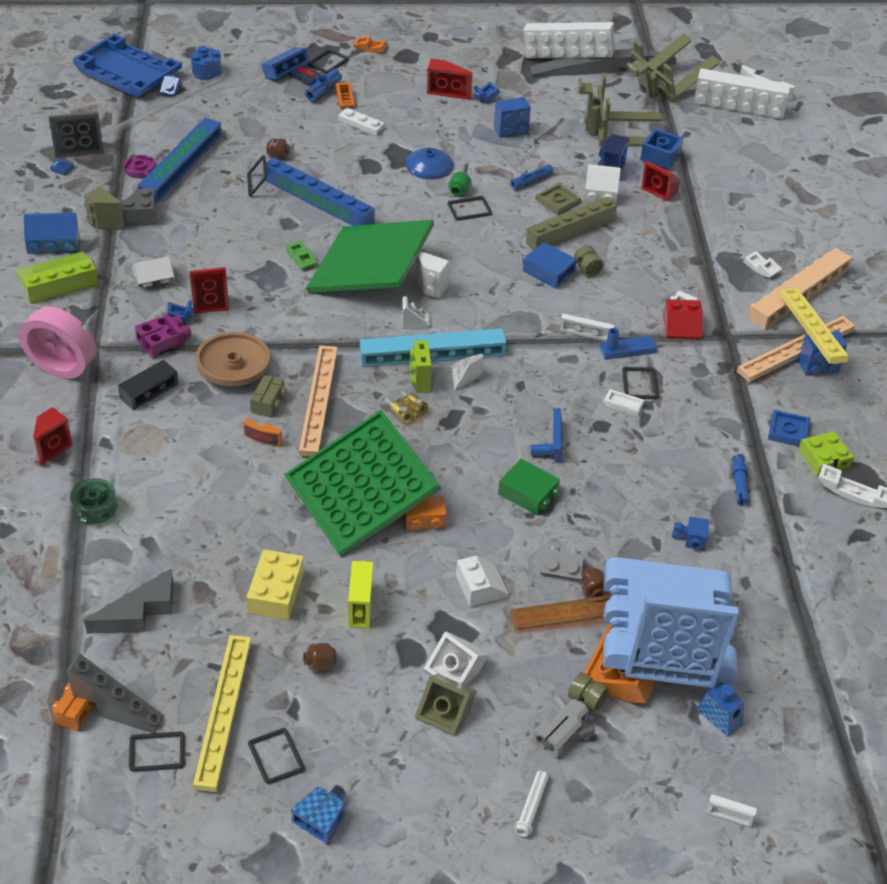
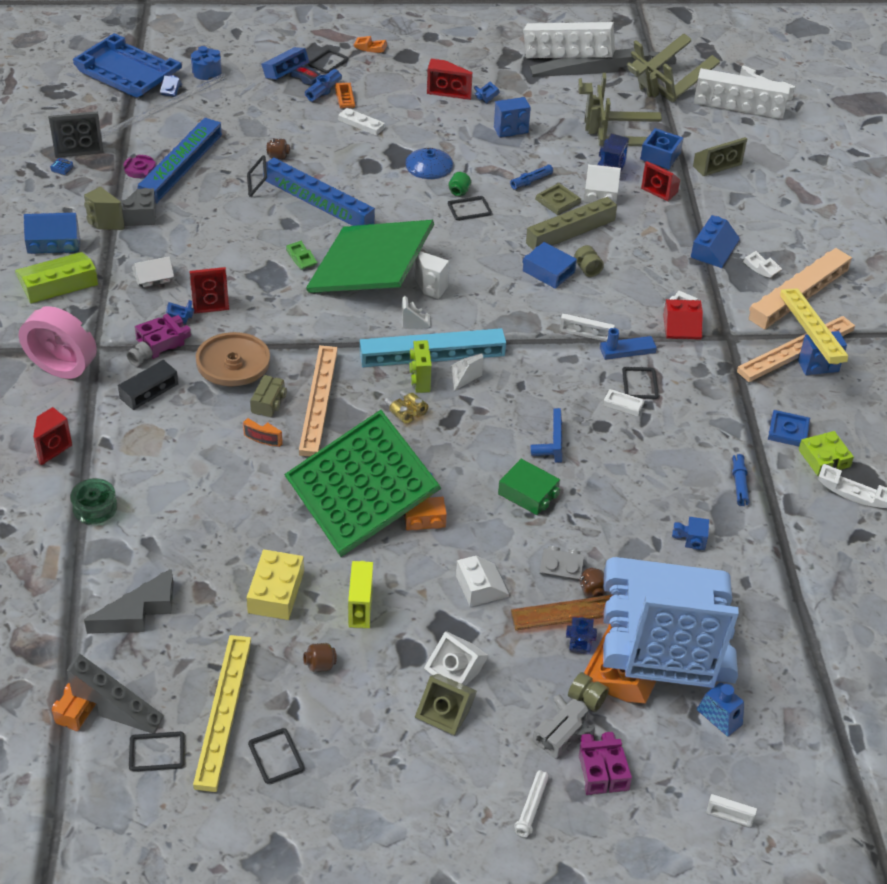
(140, 353): none -> light grey wheel
(320, 812): torso -> none
(581, 634): none -> clear blue brick
(604, 764): none -> magenta hips
(715, 242): none -> blue slope
(720, 157): none -> olive slope

